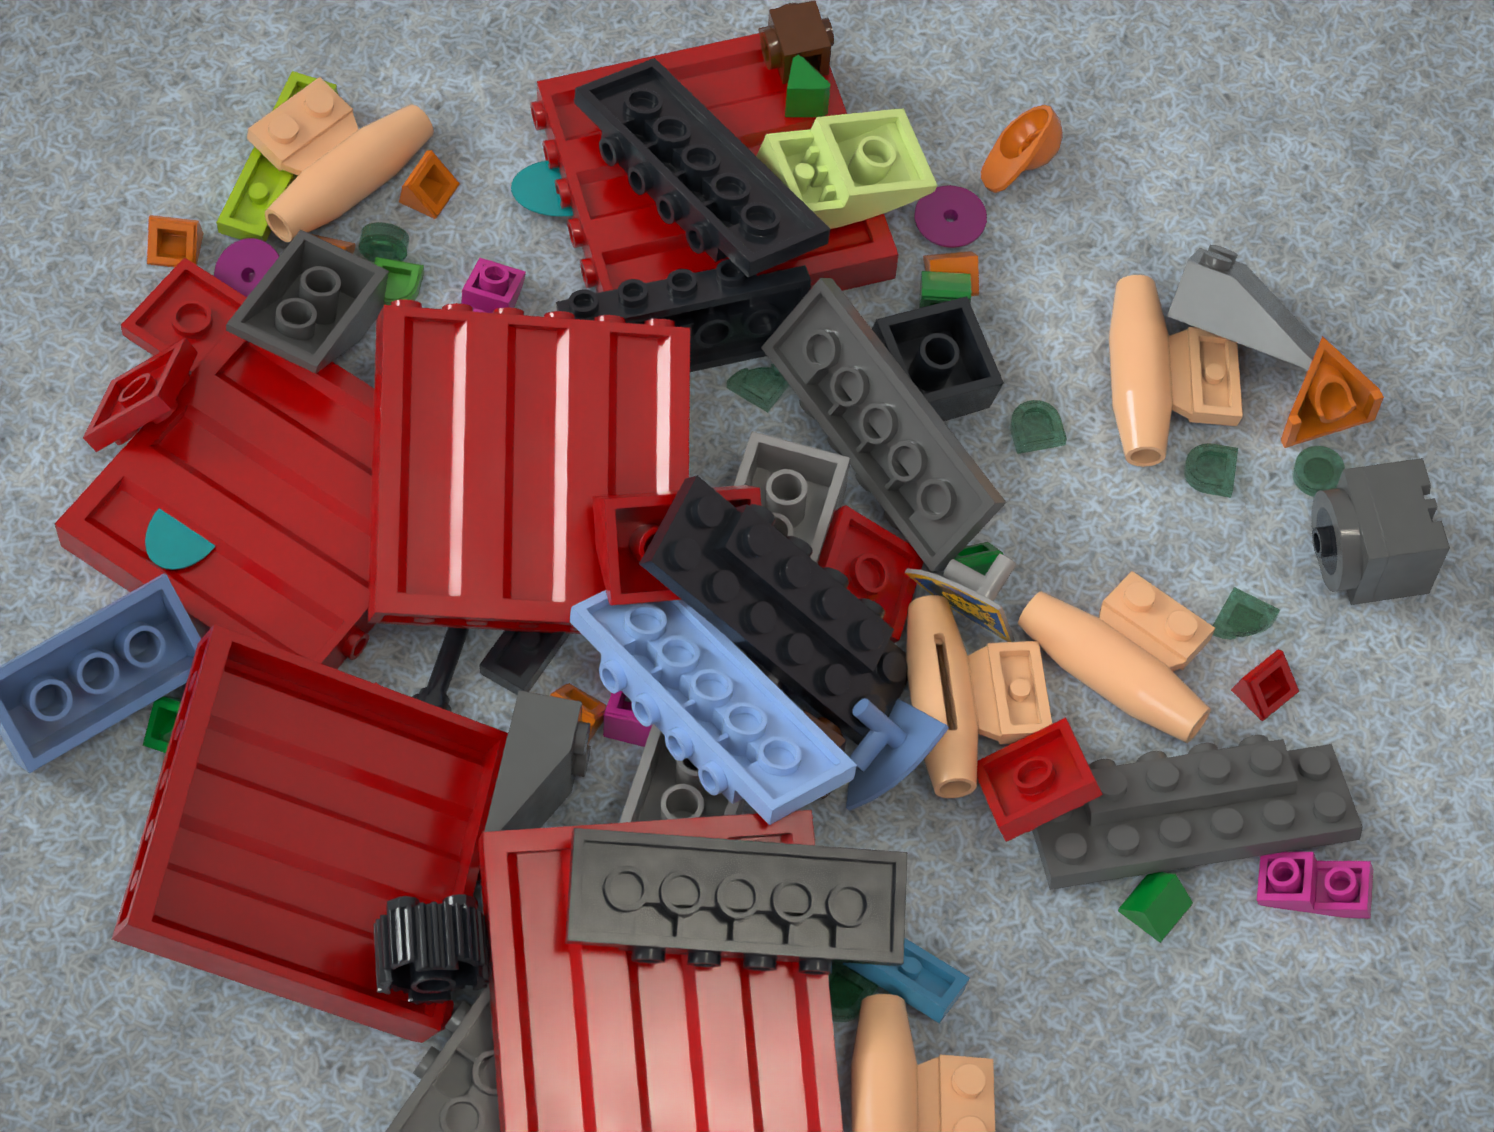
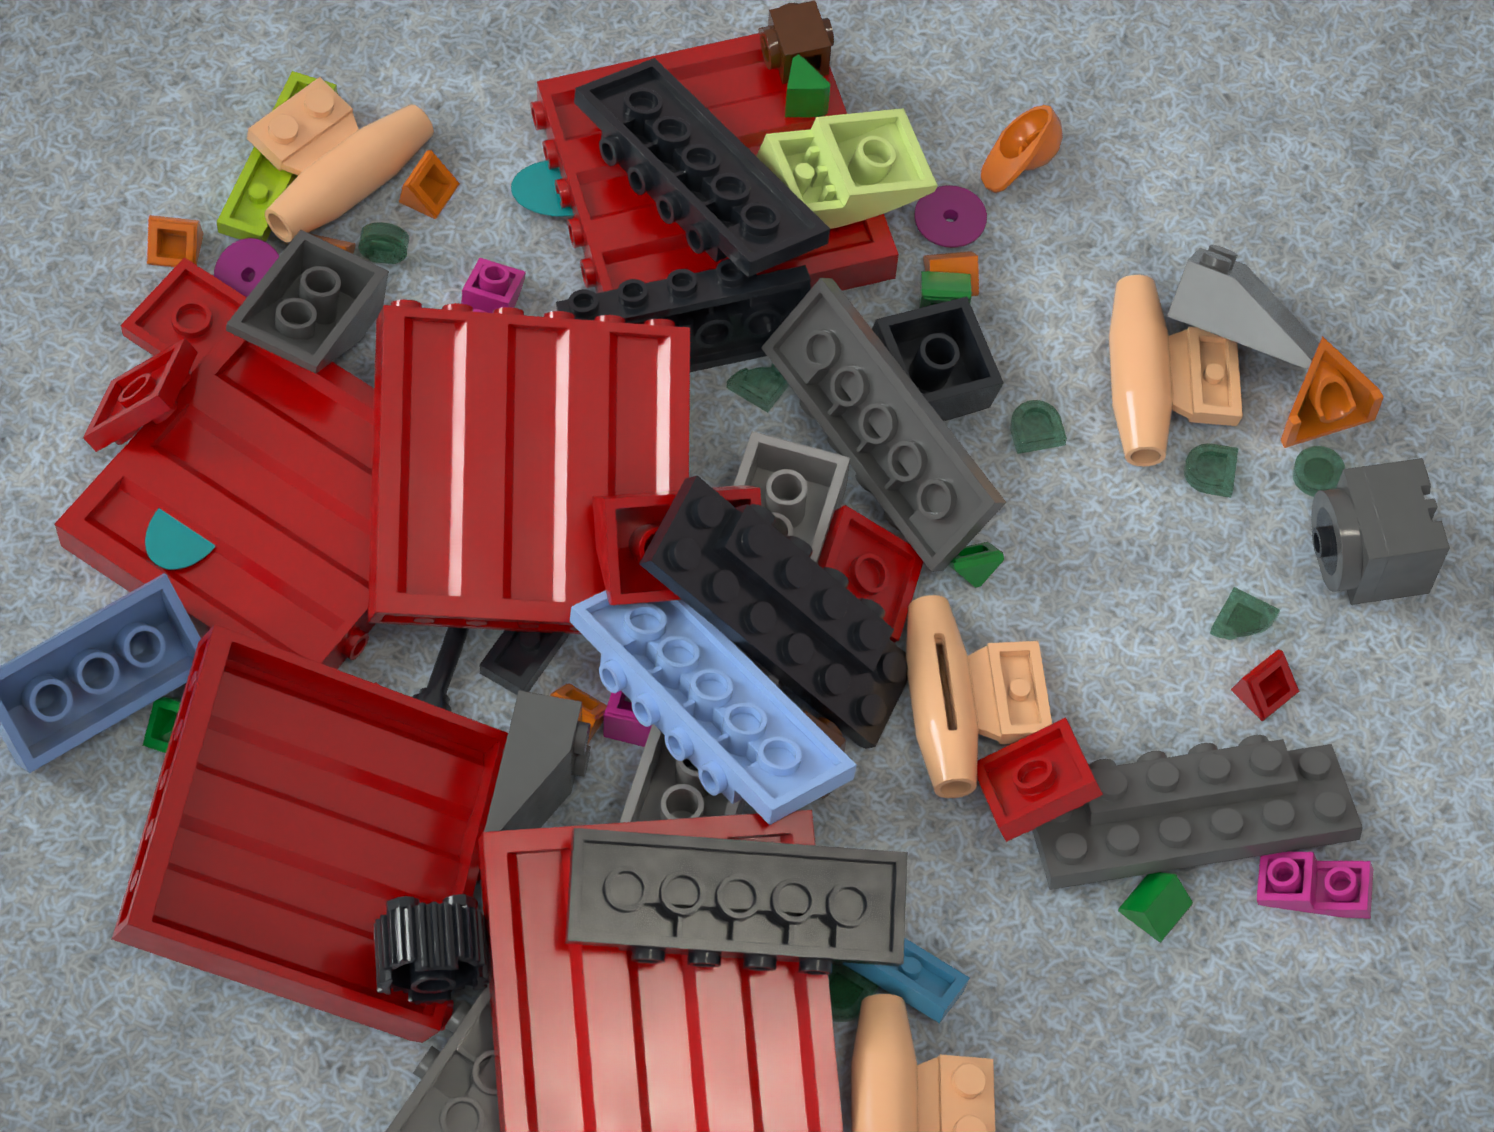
(403, 279): bright green tile -> none
(890, 748): medium blue shield -> none
(972, 592): shield -> none
(1128, 651): light nougat plate -> none

